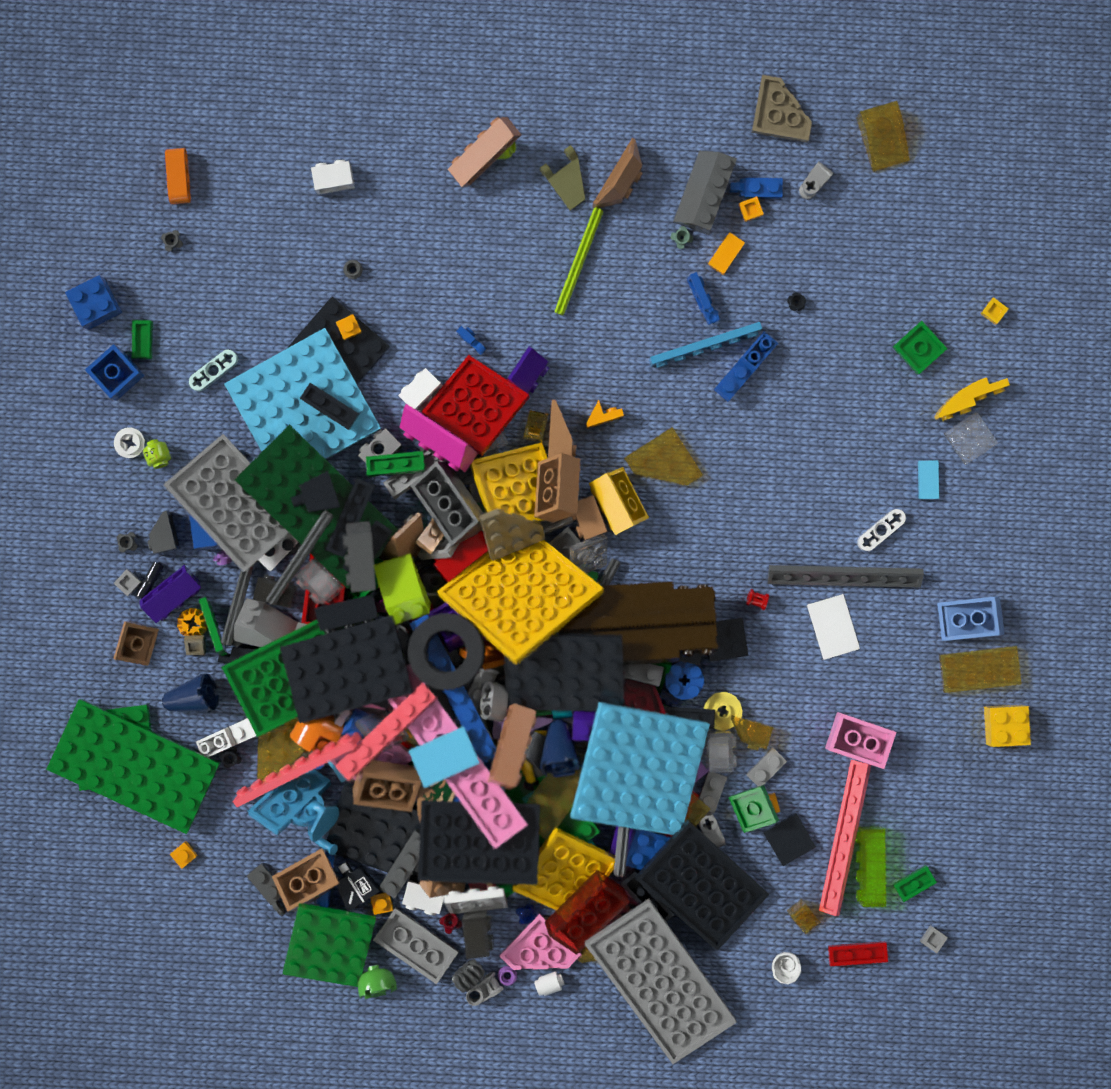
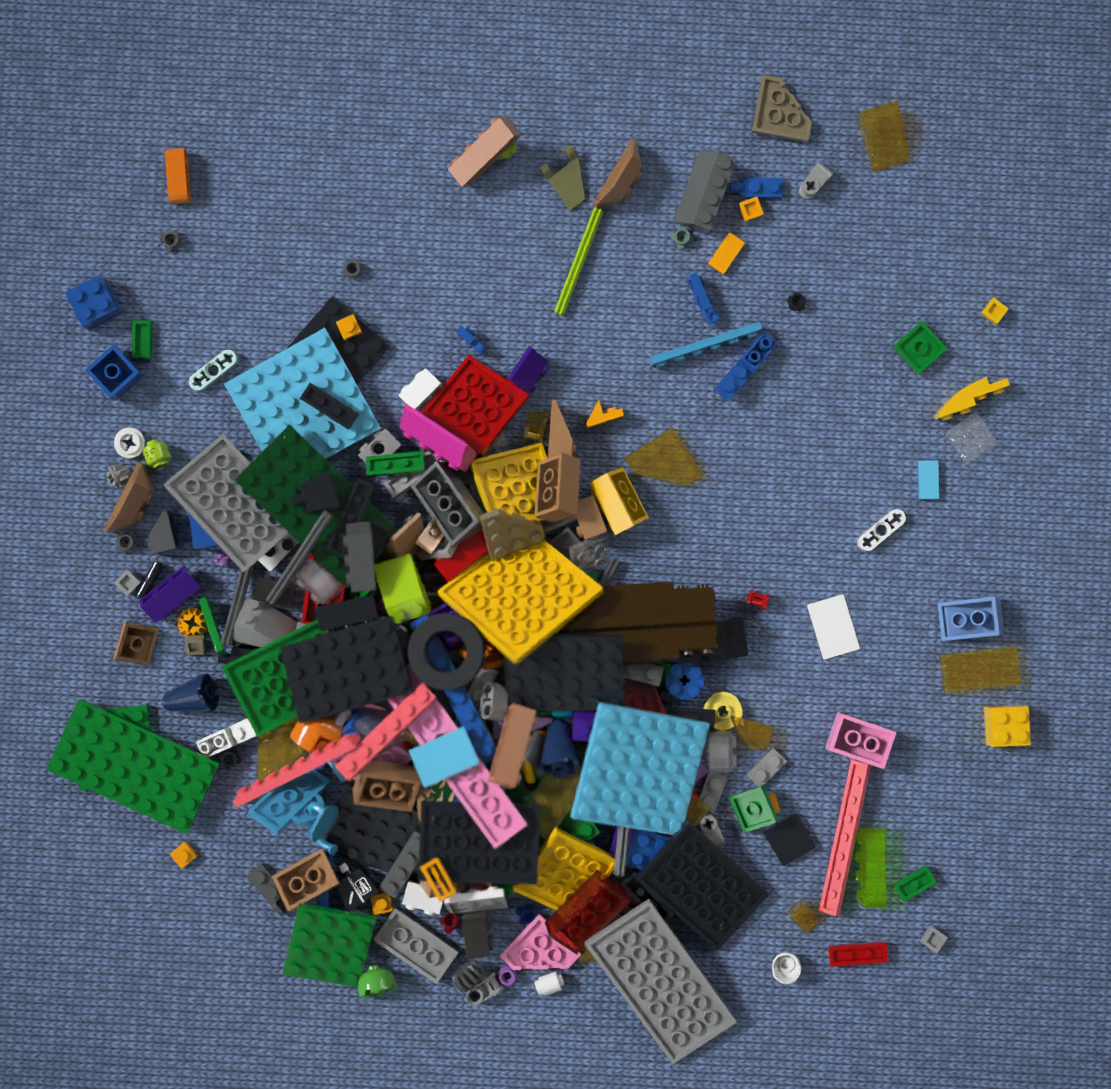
(118, 475): none -> light grey gear
(132, 501): none -> medium nougat wedge
(332, 177): white brick -> none
(444, 873): none -> light orange tile
(845, 576): dark grey plate -> none

